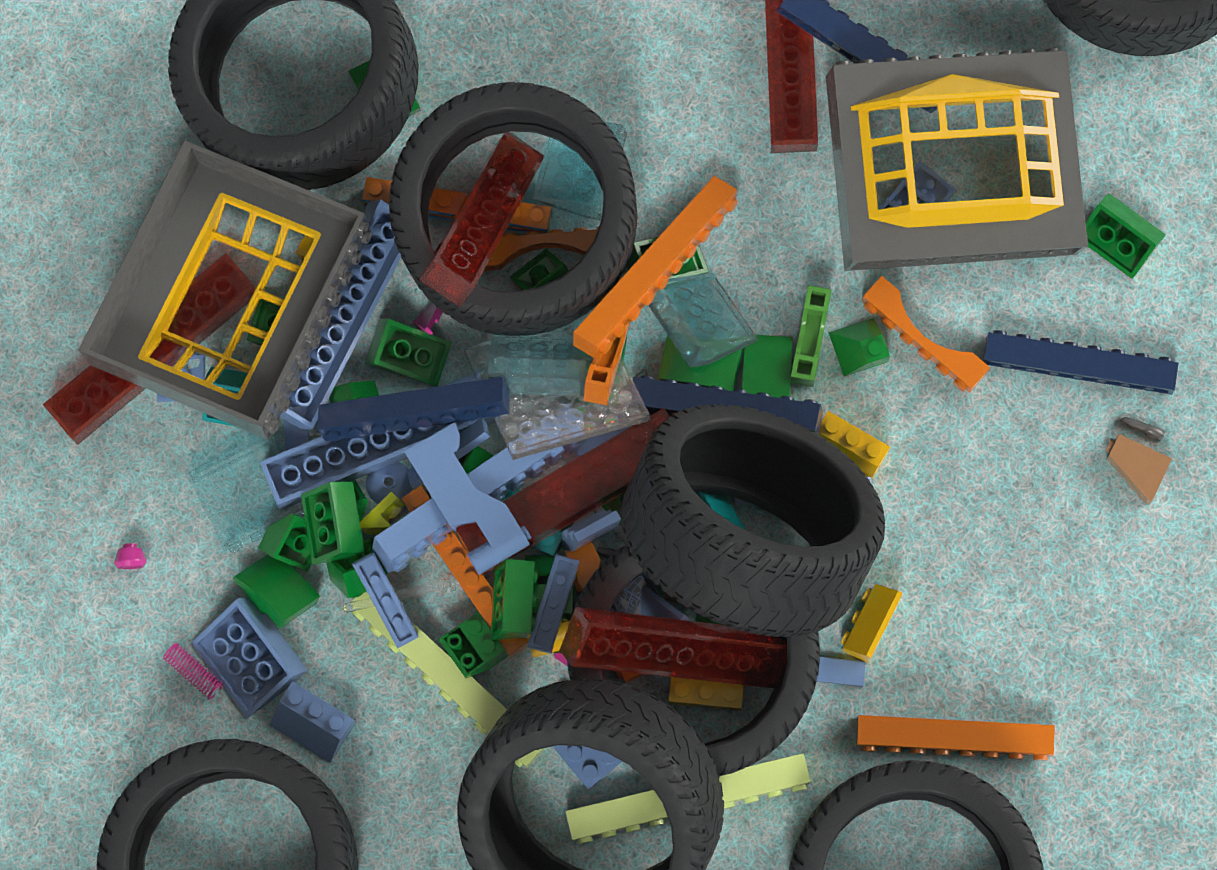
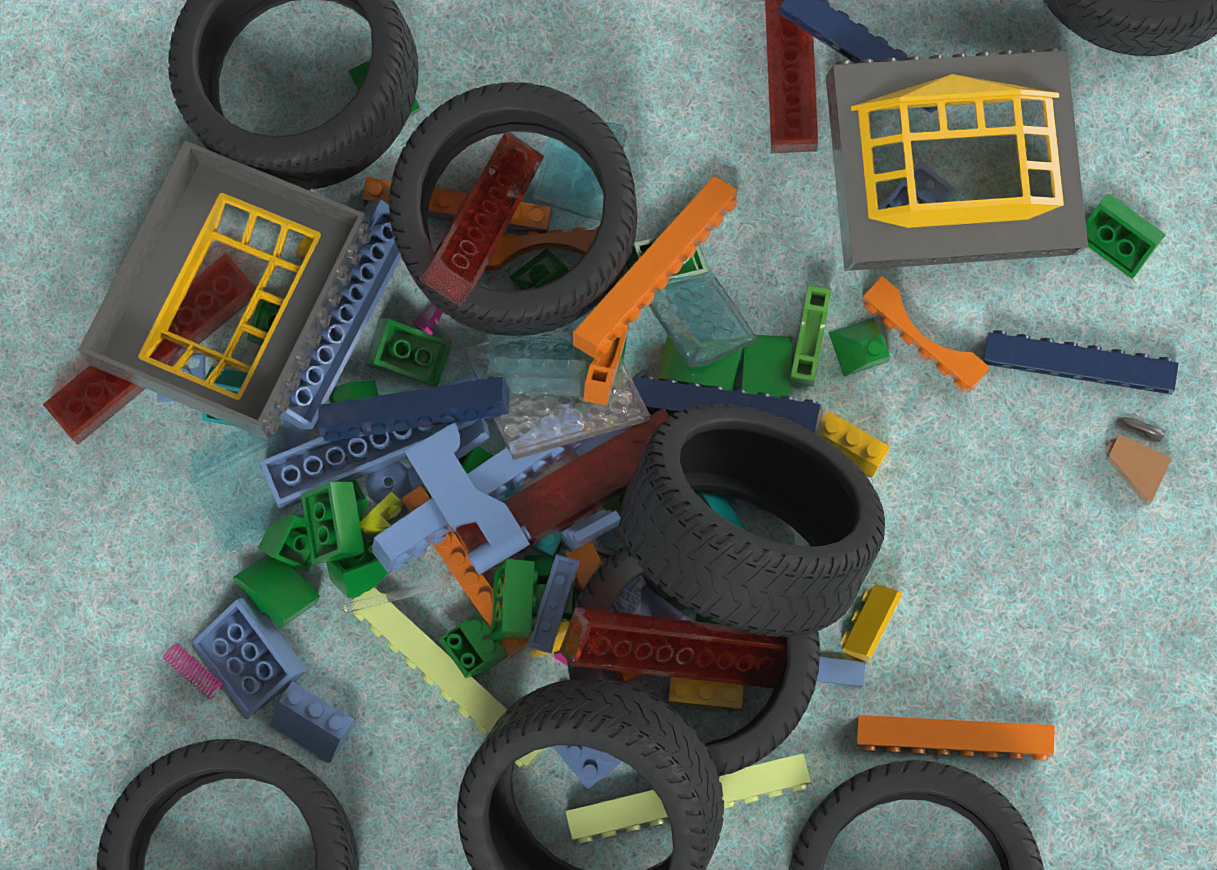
(130, 557): dark pink cone -> none
(385, 600): medium blue tile -> none

